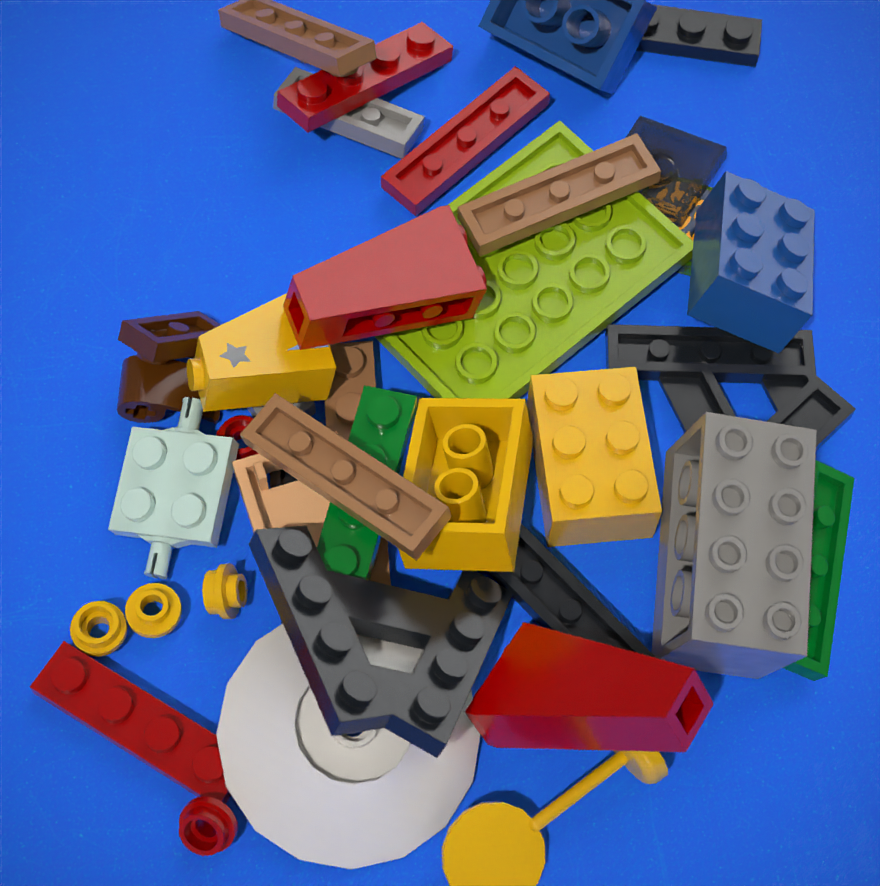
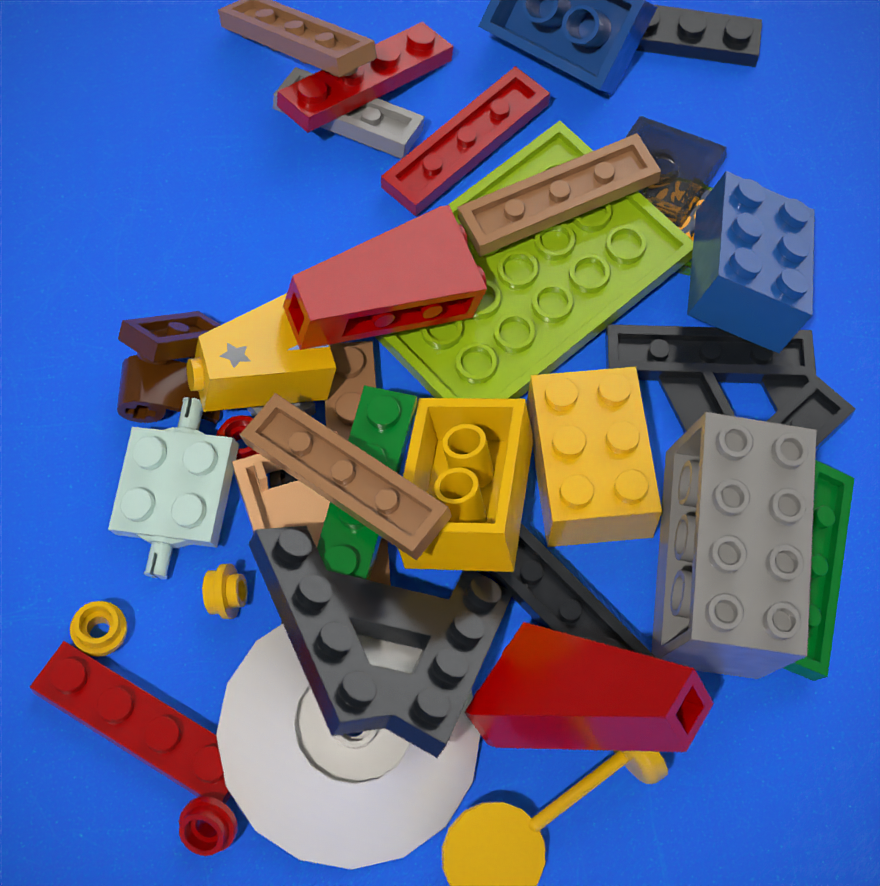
(158, 624): yellow plate -> none

